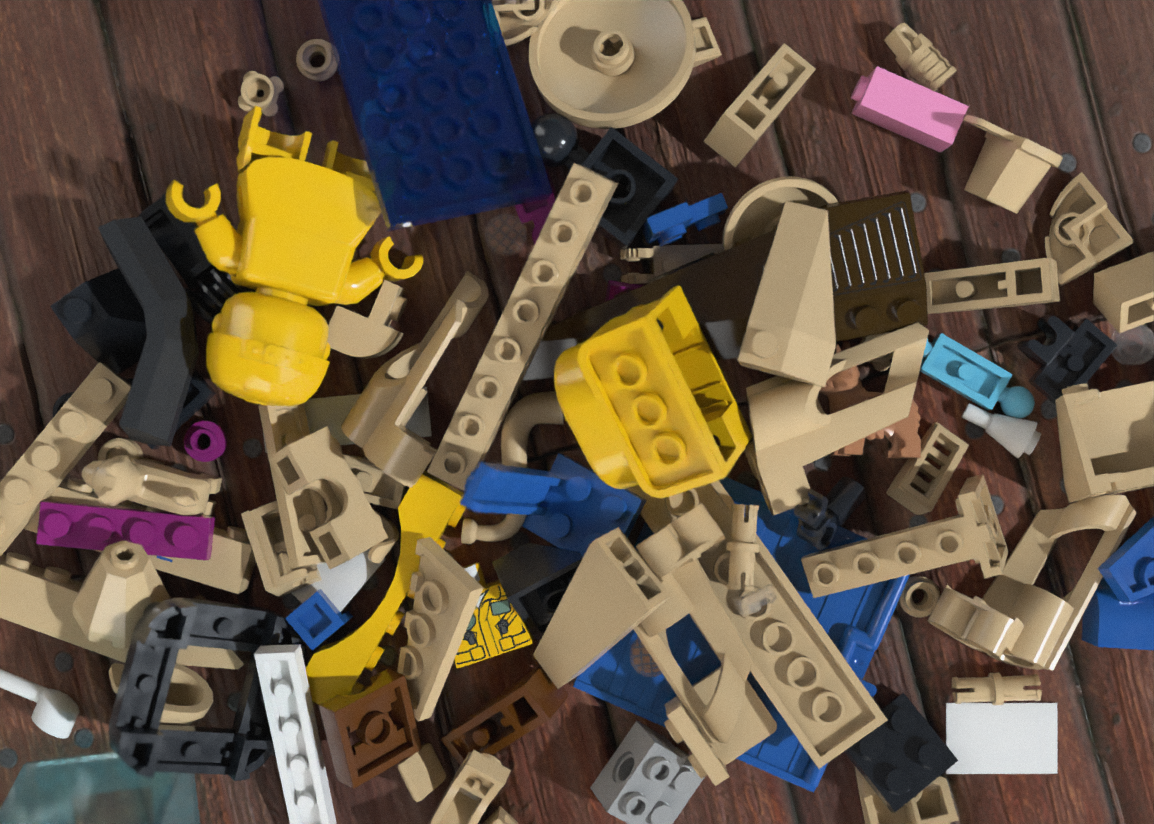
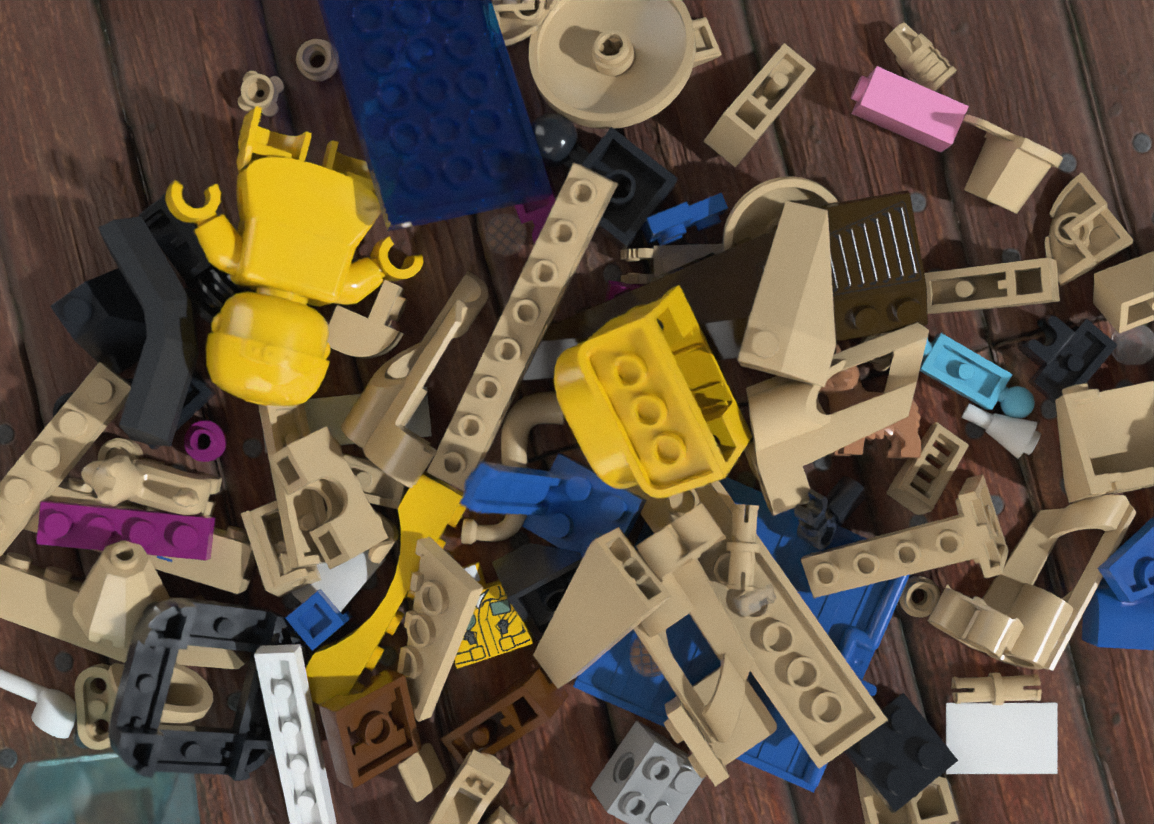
(93, 705): none -> tan plate

